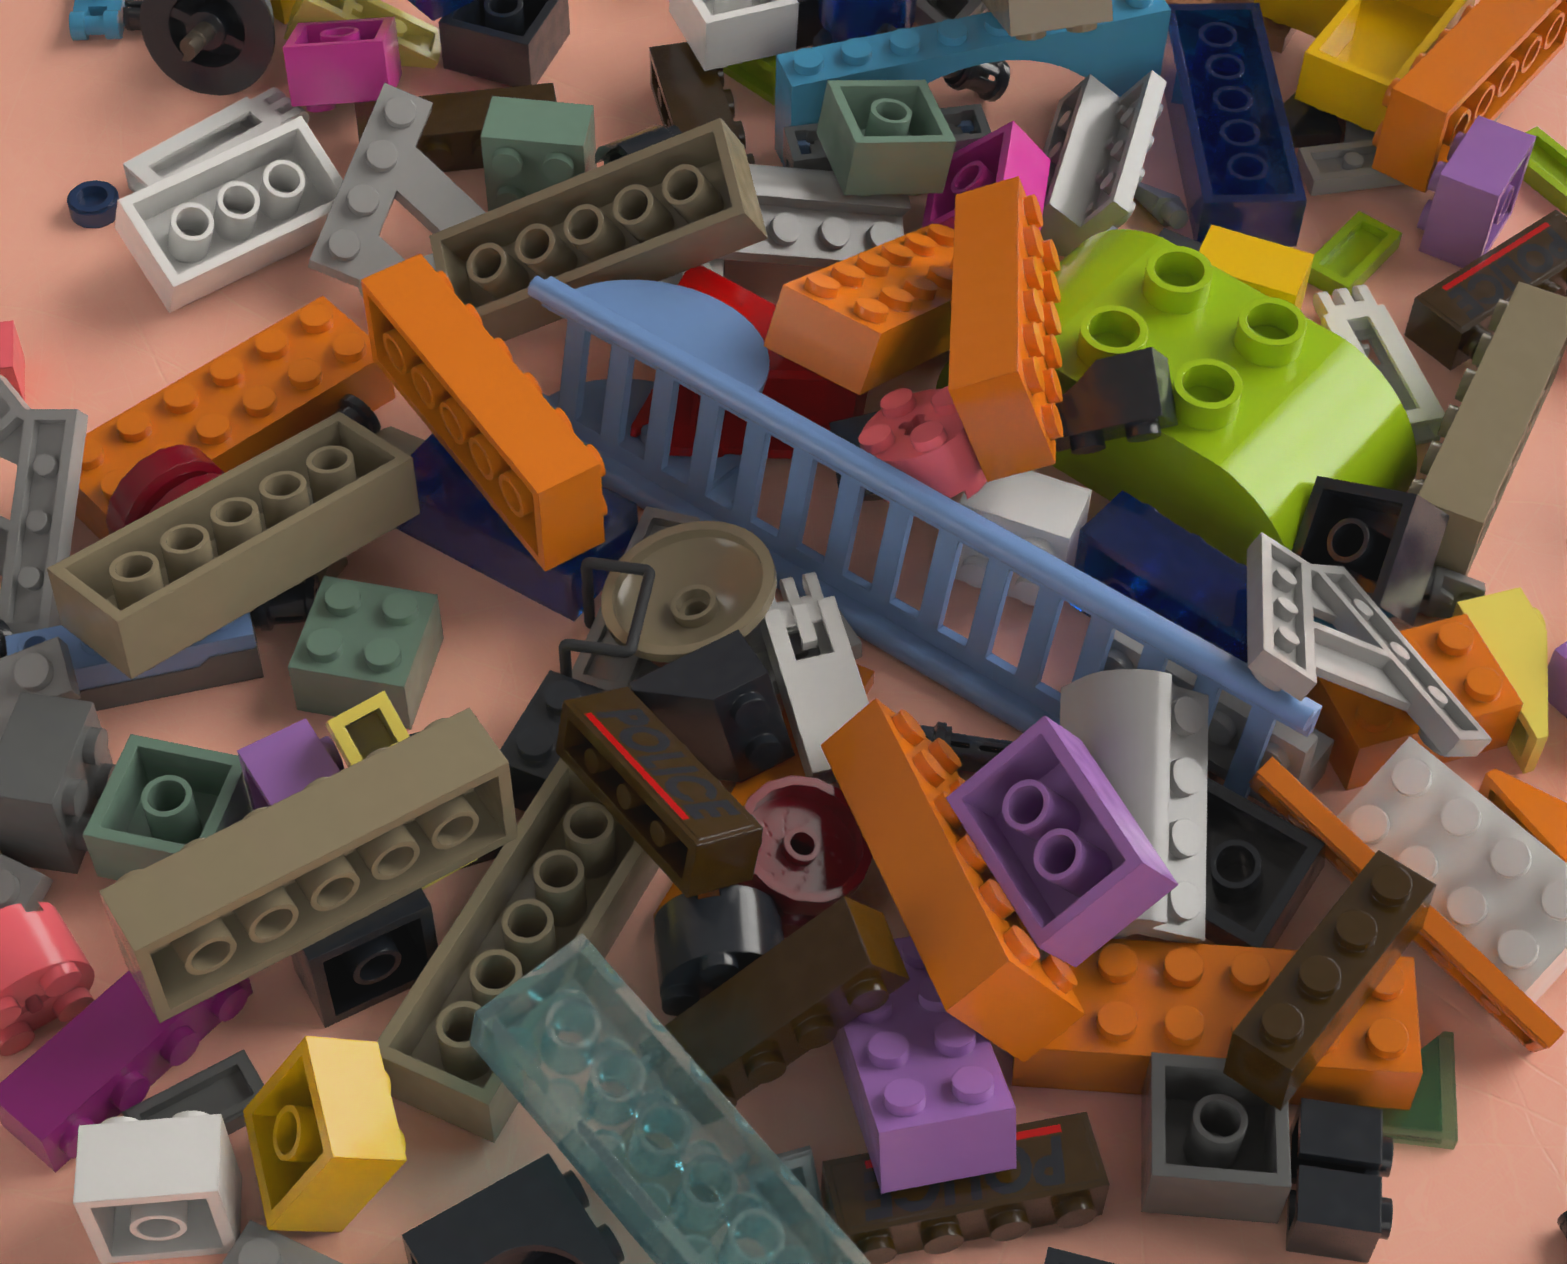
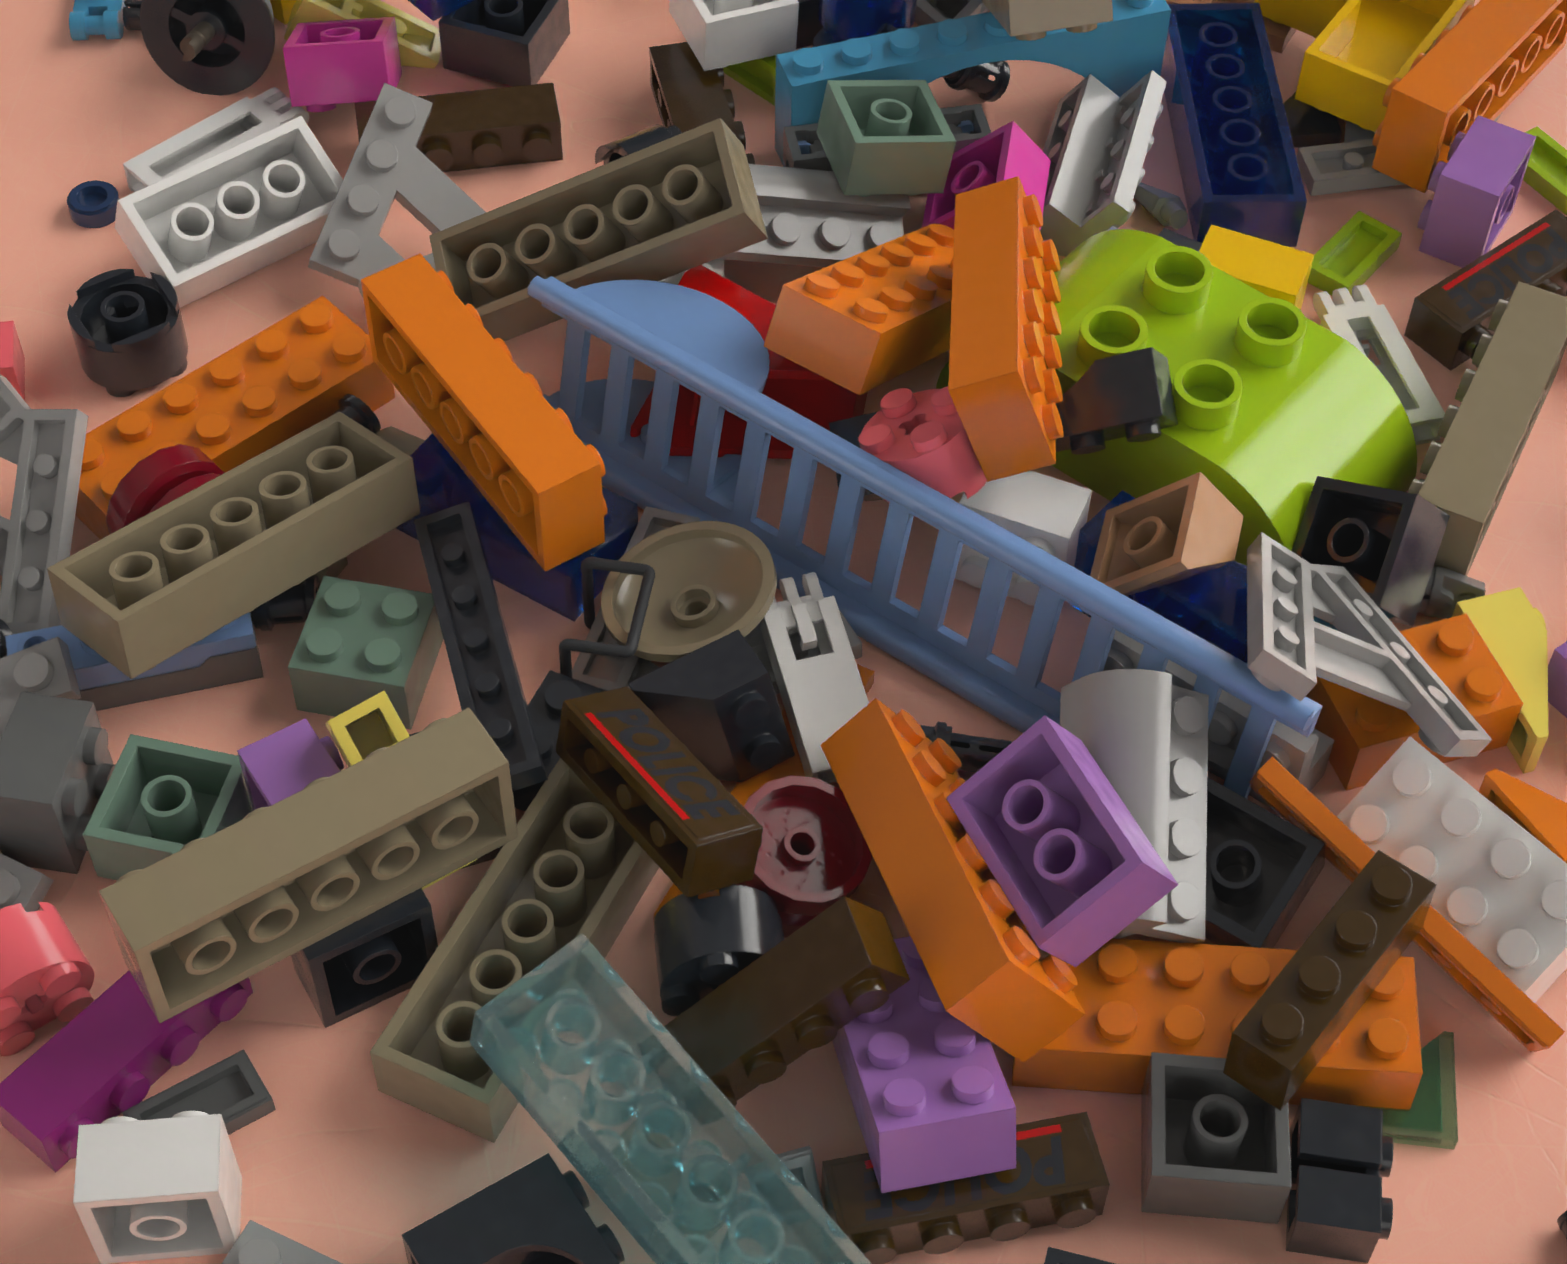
(128, 331): none -> black brick
(324, 1135): yellow brick -> none
(478, 637): none -> black plate
(534, 146): sand green brick -> none
(1167, 536): none -> medium nougat slope

